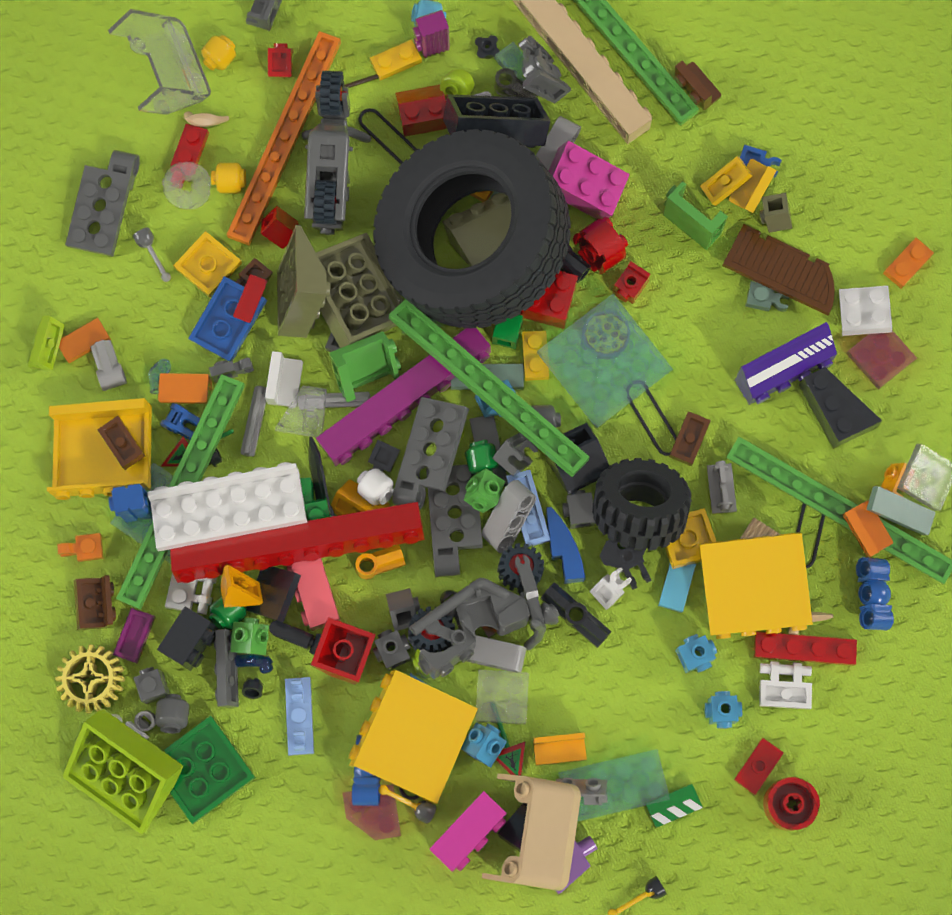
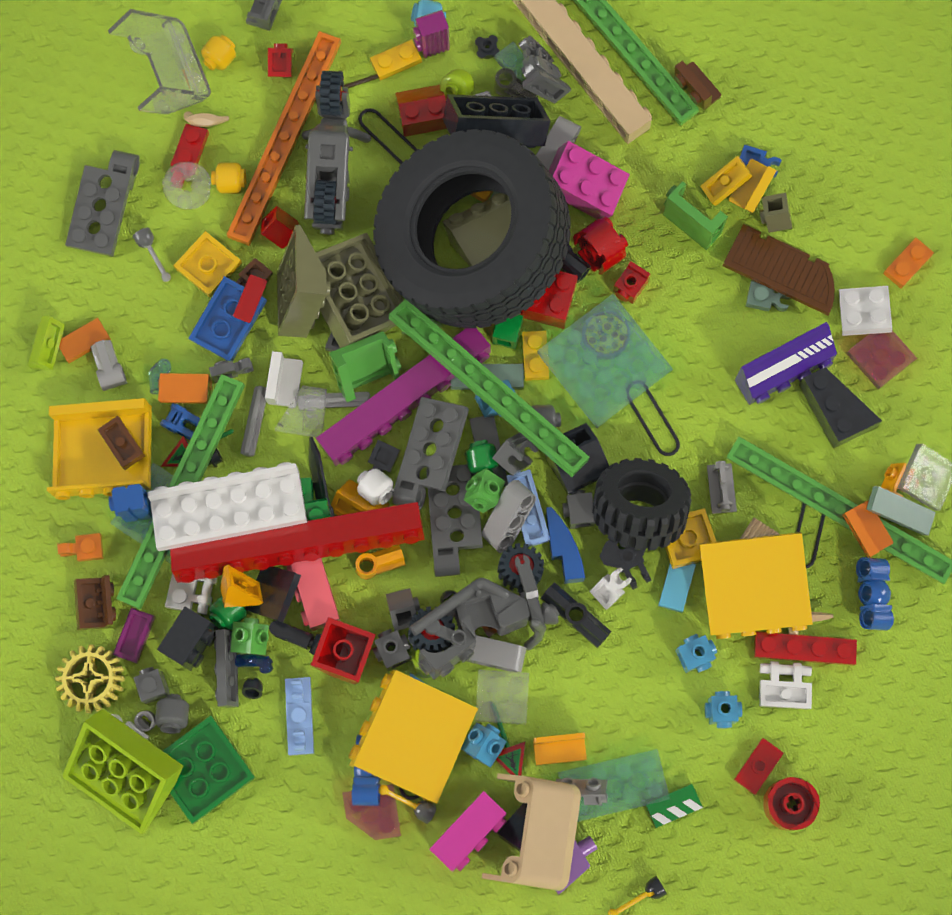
(689, 438): reddish brown plate -> none

